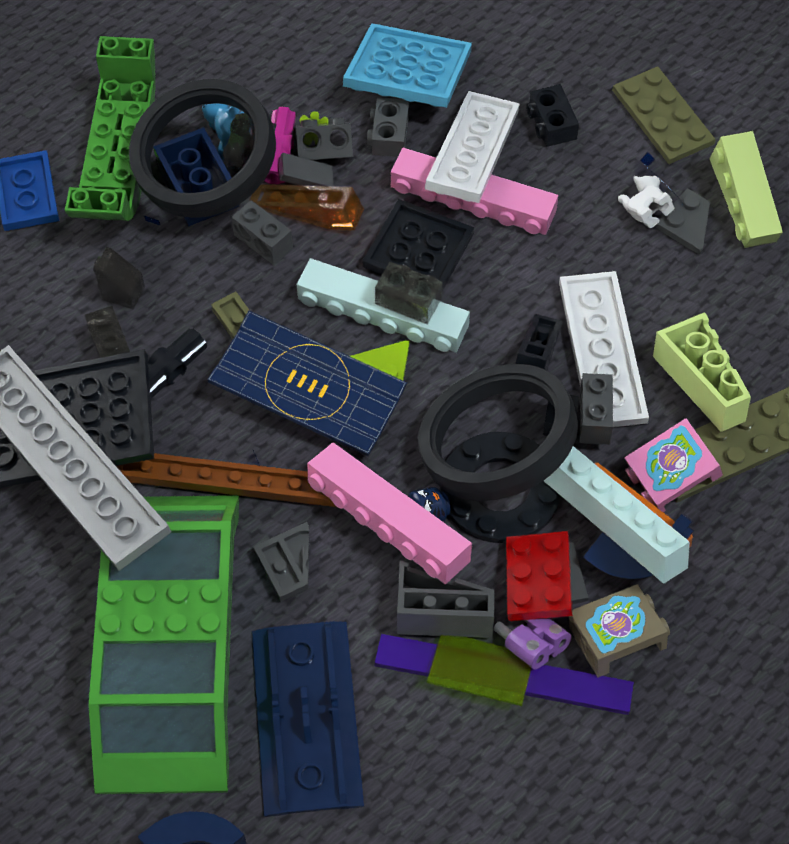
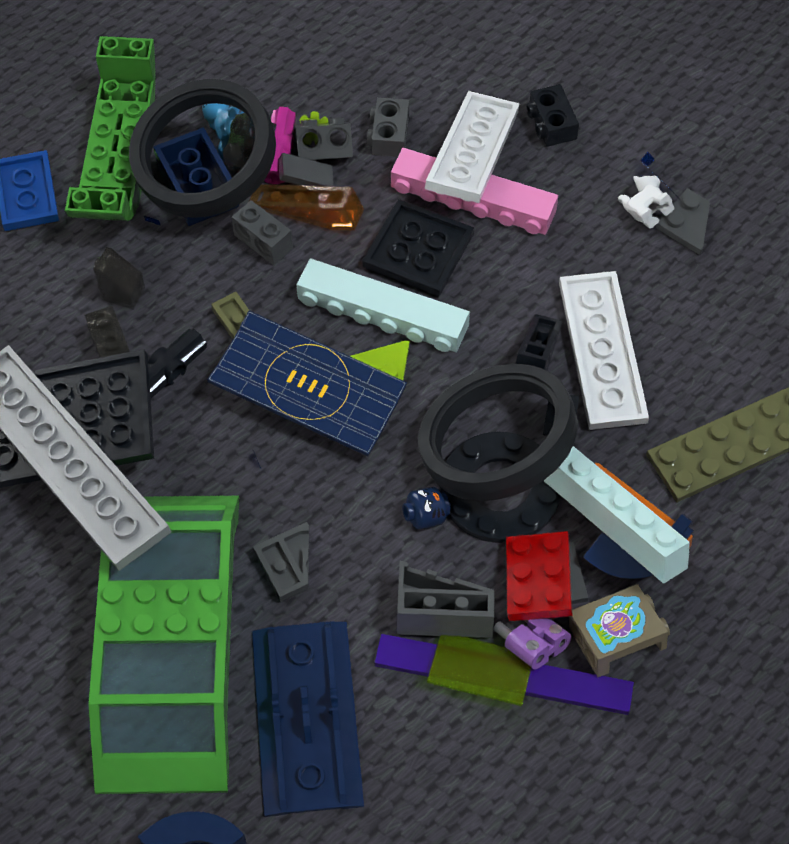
(225, 478): dark orange plate -> none
(389, 513): bright pink brick -> none
(407, 65): medium azure plate -> none
(407, 297): clear smoke brick -> none
(596, 408): dark grey brick -> none
(663, 115): olive plate -> none
(671, 464): panel -> none
(703, 370): yellowish green wedge -> none
(746, 189): yellowish green wedge -> none

